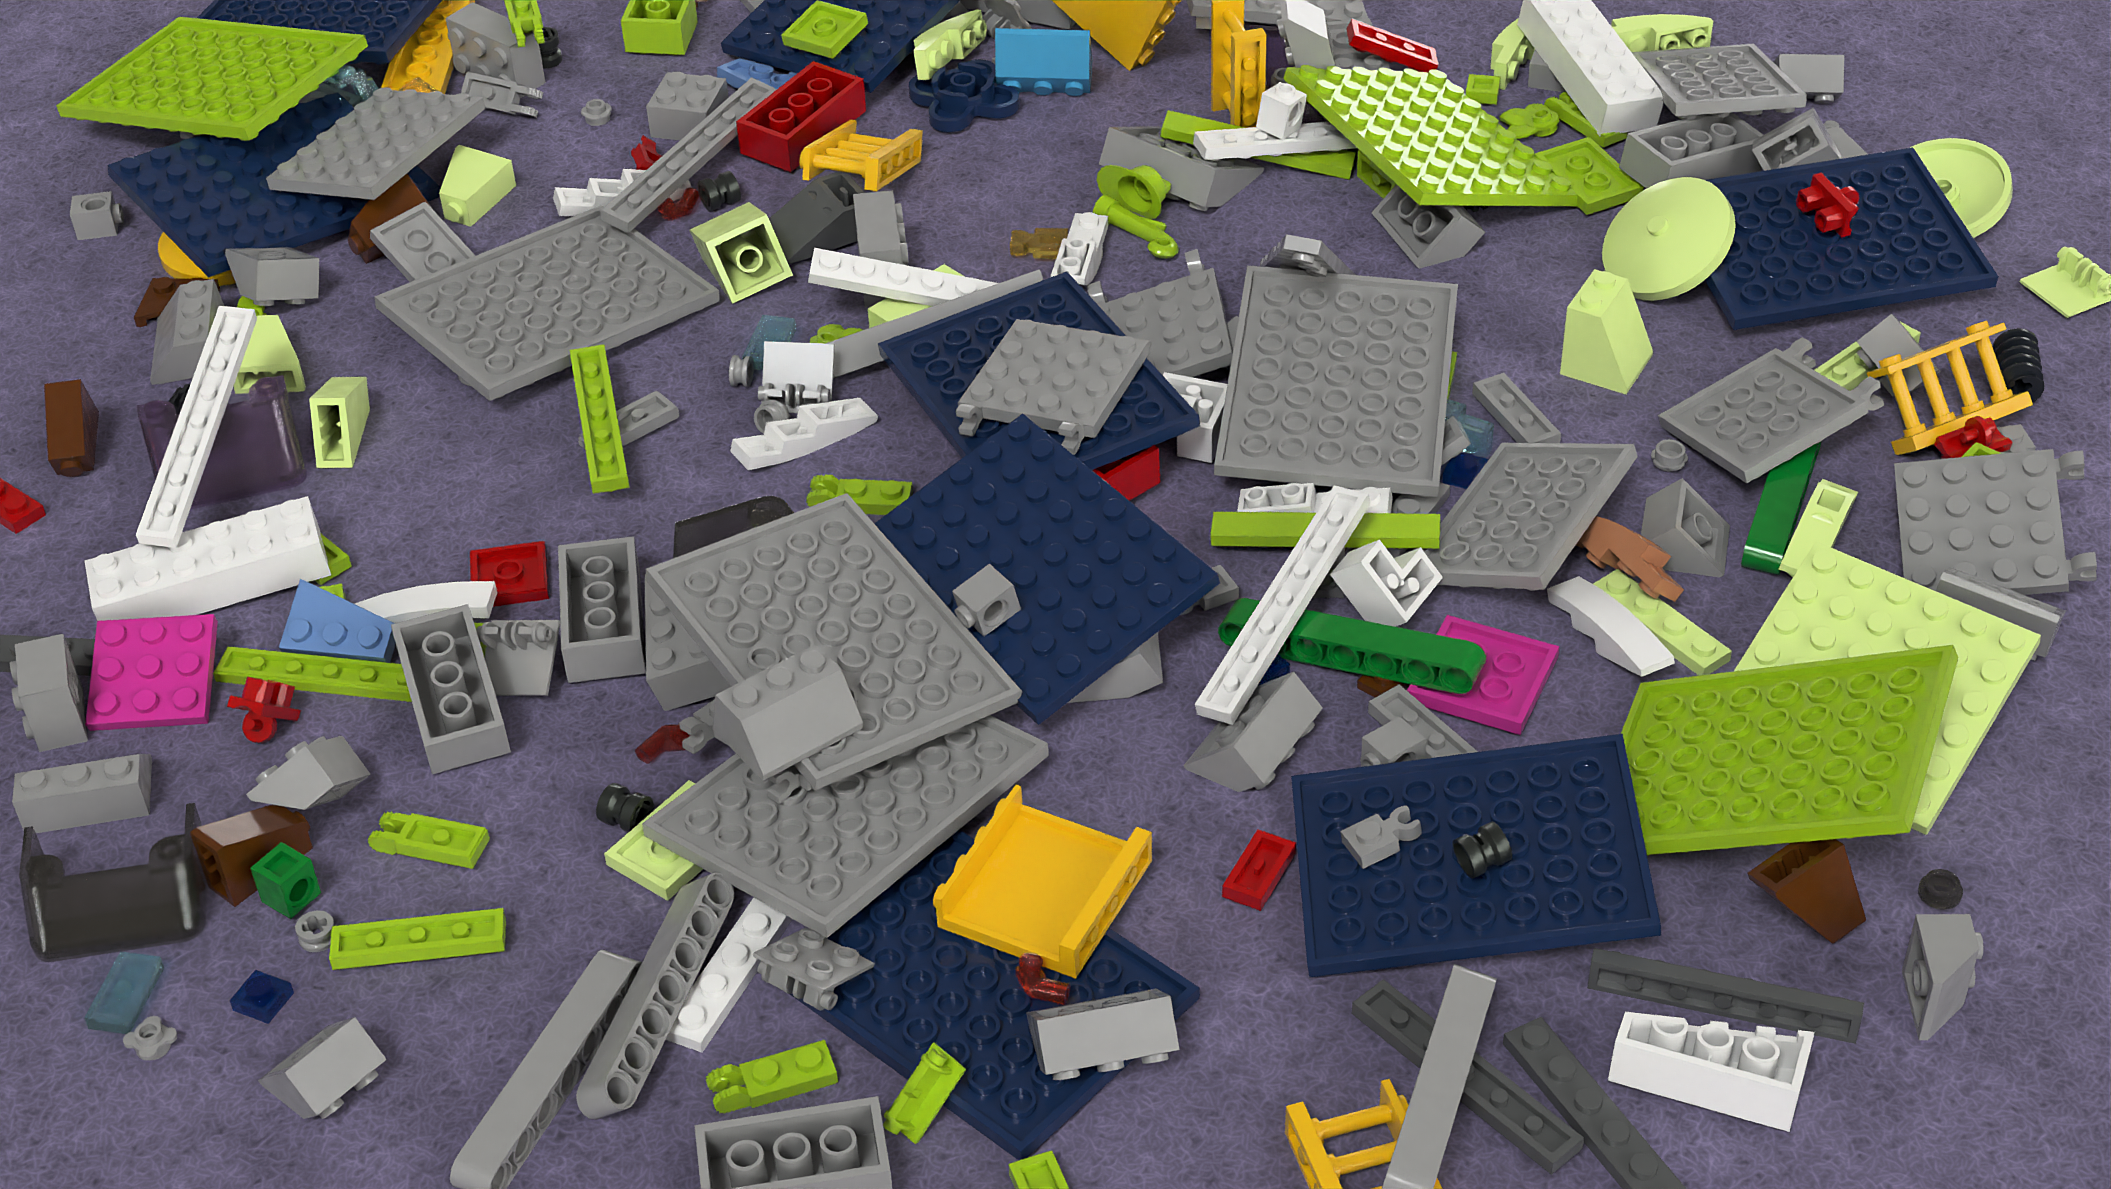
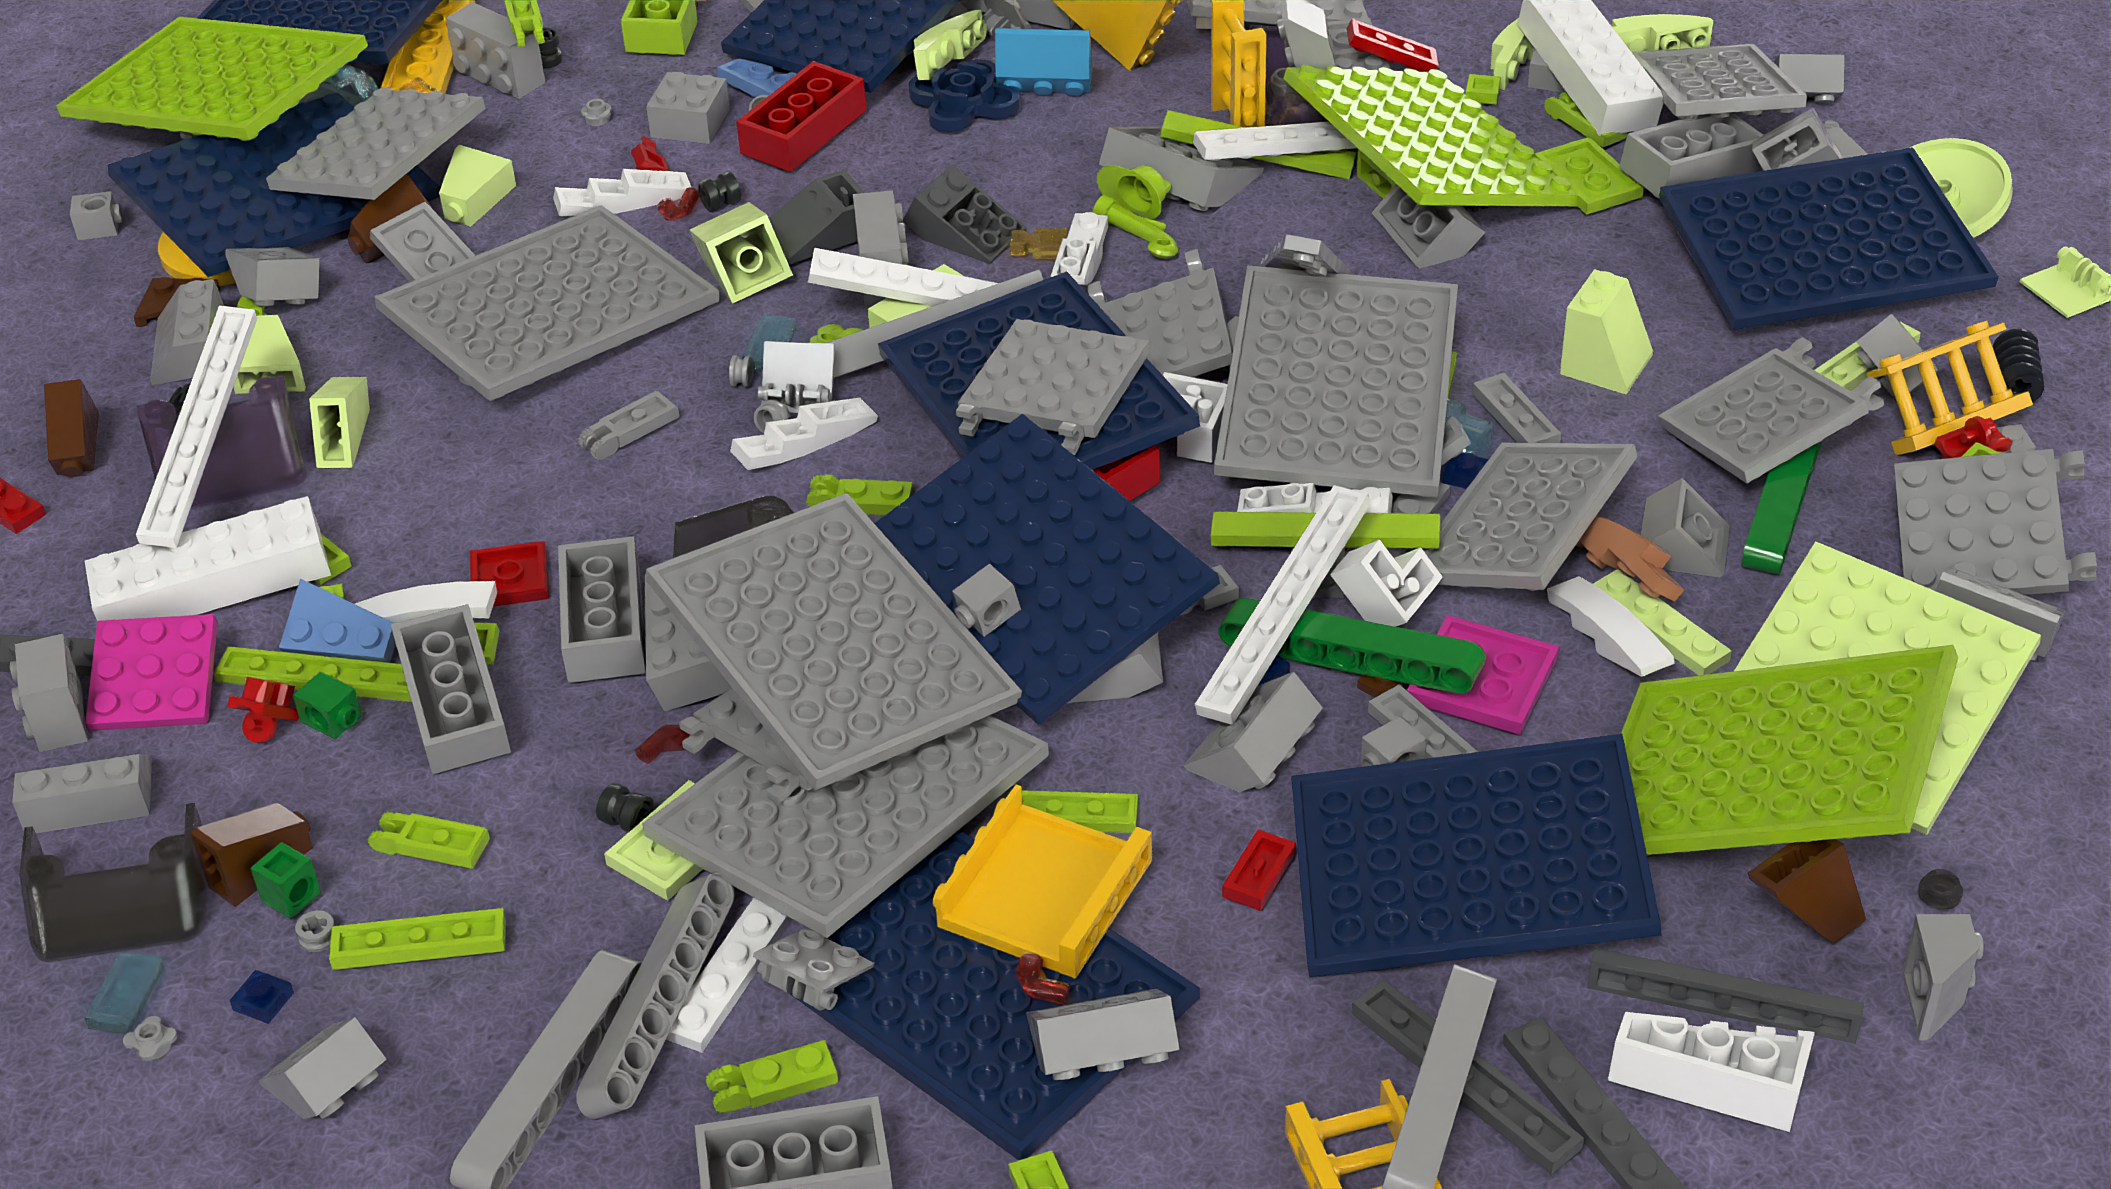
(311, 775): light grey slope -> none
(327, 705): none -> green brick
(500, 94): light grey hinge -> none
(520, 655): light grey hinge -> none
(599, 419): lime plate -> none
(683, 158): light grey plate -> none
(786, 712): light grey slope -> none
(824, 29): lime plate -> none
(872, 157): yellow fence -> none
(923, 1094): lime hinge -> none
(961, 217): none -> dark grey slope
(1093, 810): none -> lime tile
(1281, 110): white brick -> none
(1378, 839): light grey plate -> none
(1482, 849): pearl dark grey wheel -> none
(1533, 120): lime plate -> none
(1669, 237): yellowish green dish -> none
(1669, 455): light grey plate -> none
(1819, 522): yellowish green slope -> none
(1832, 205): red hips -> none

